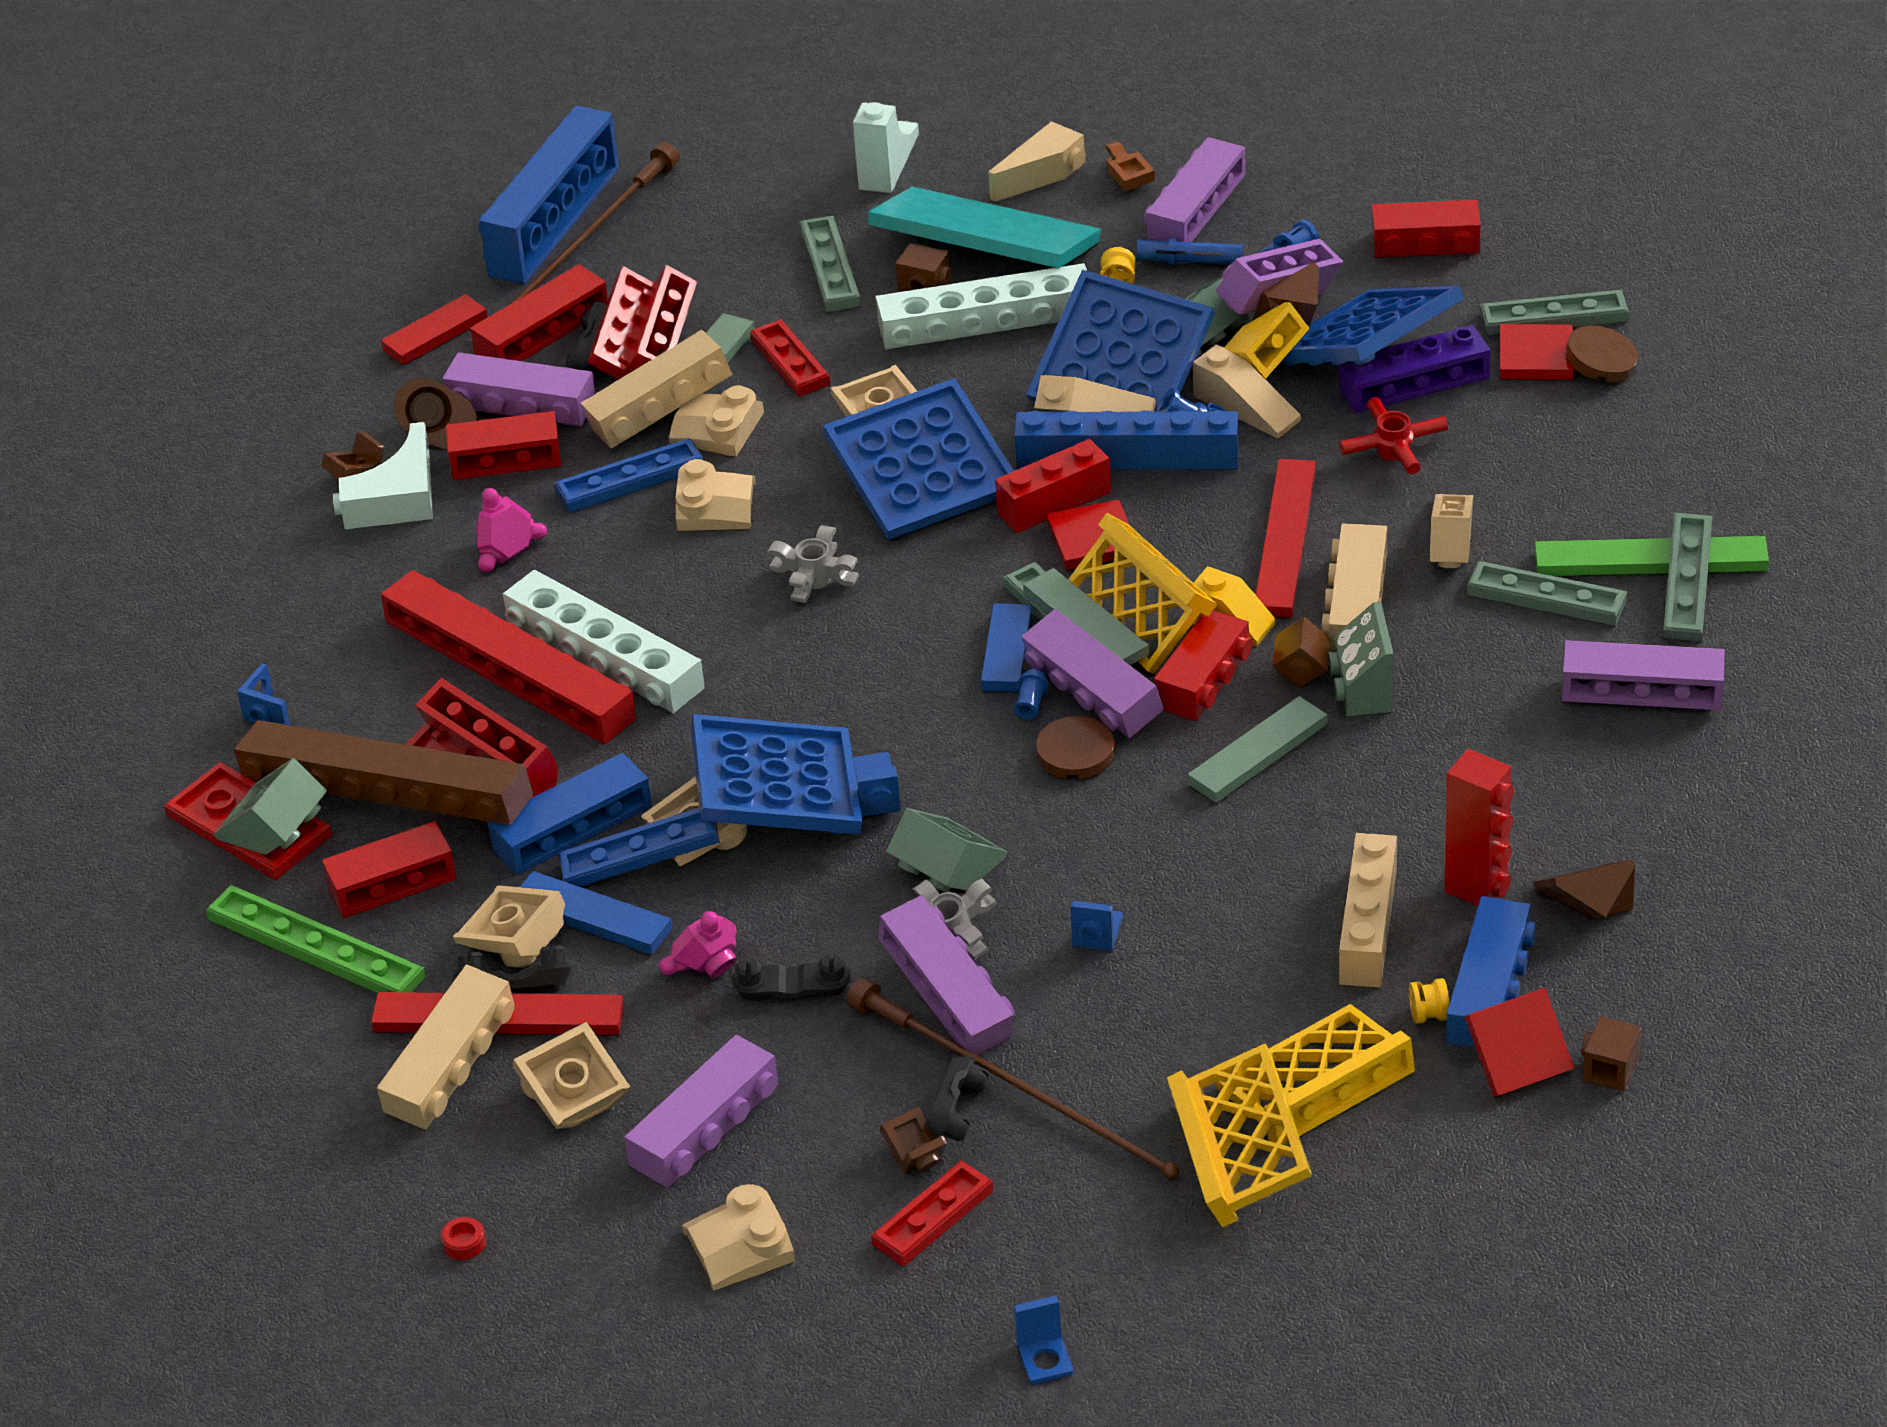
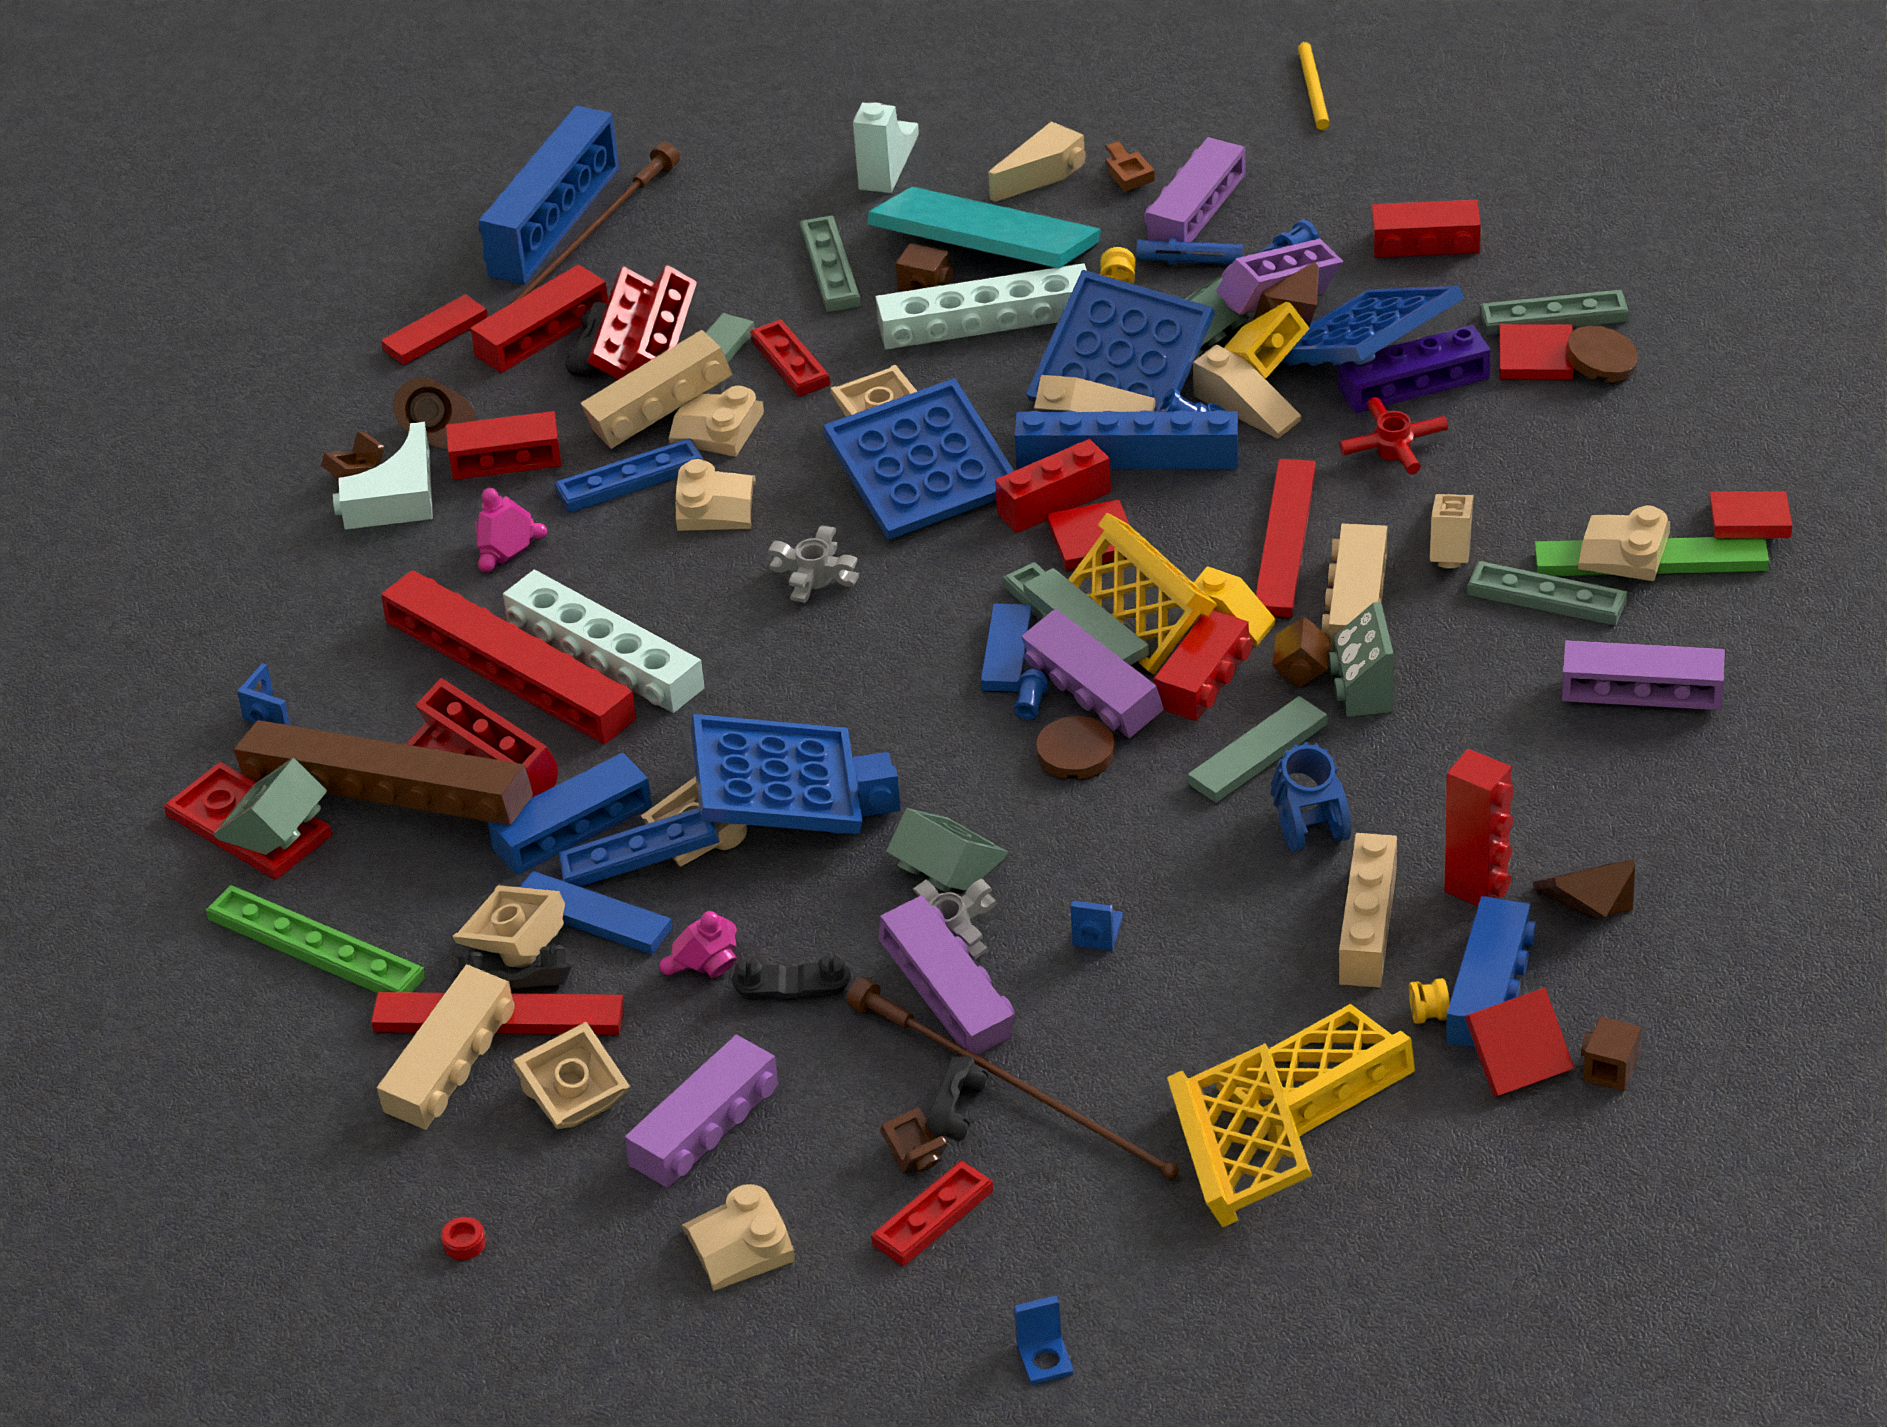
(389, 869): red brick -> none
(520, 387): medium lavender brick -> none
(1291, 797): none -> blue piece
(1313, 86): none -> yellow bar
(1626, 544): none -> tan slope
(1687, 577): sand green tile -> none
(1750, 515): none -> red tile

